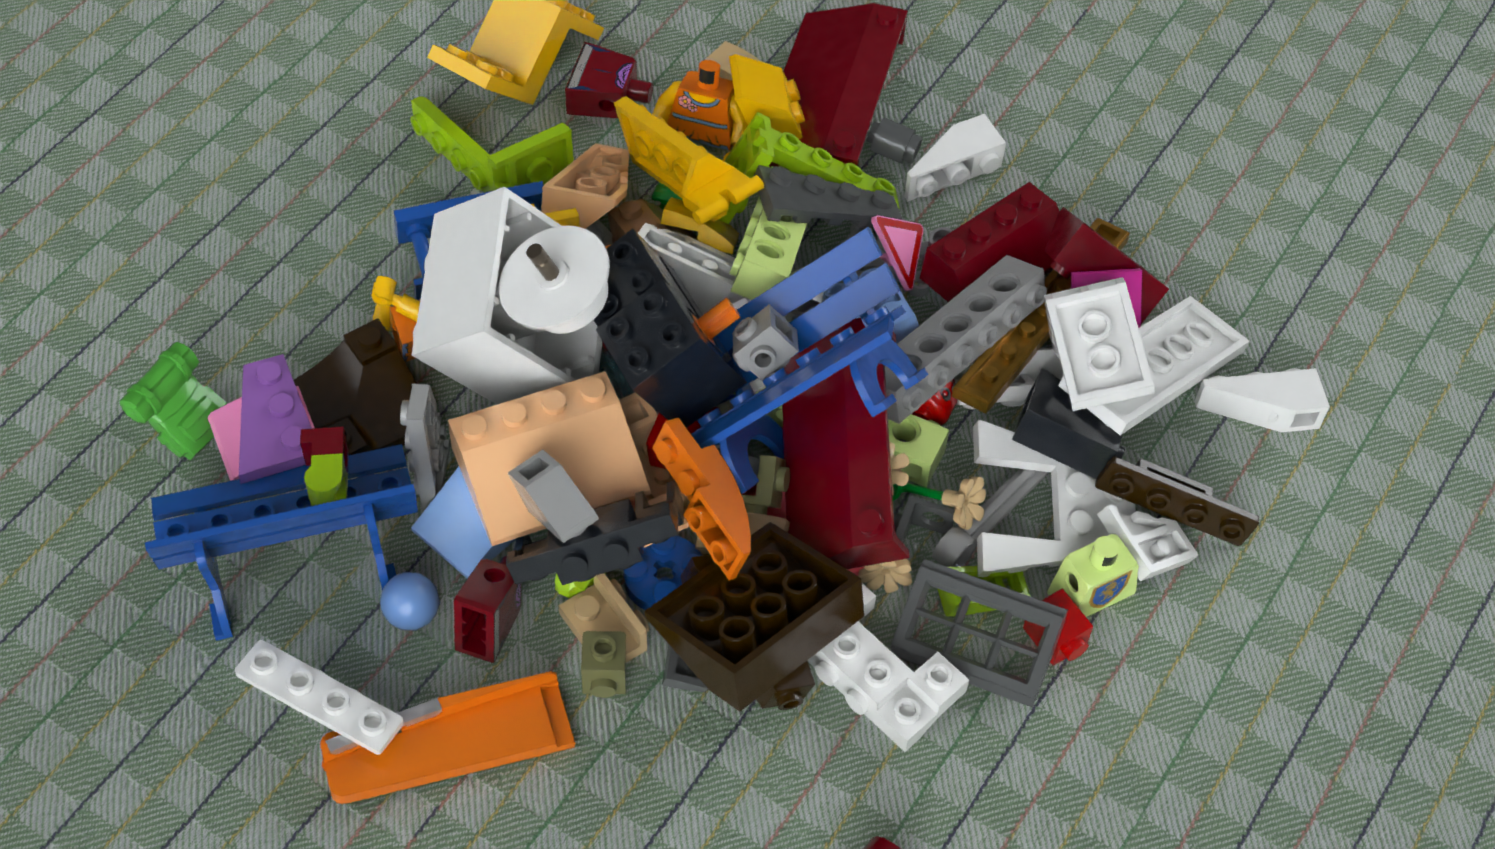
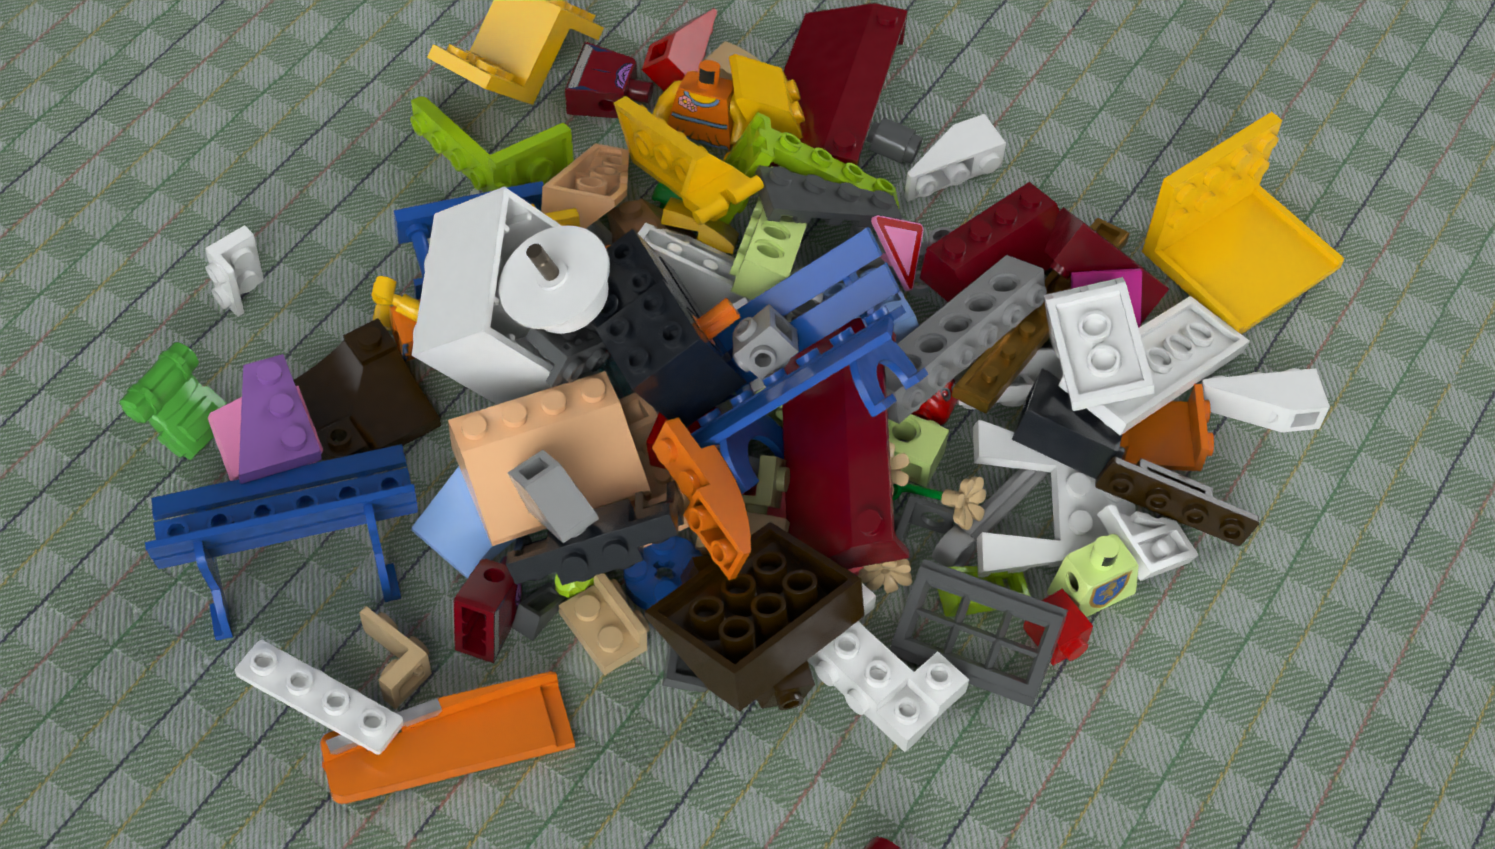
(234, 268): none -> white bracket
(328, 459): leg -> none
(400, 676): none -> tan bracket
(409, 601): medium blue piece -> none
(427, 442): light grey wing -> none
(537, 611): none -> dark grey piece
(570, 352): none -> dark grey bracket
(603, 663): olive bracket -> none
(679, 50): none -> slope
(1173, 435): none -> orange panel
(1232, 238): none -> yellow bracket

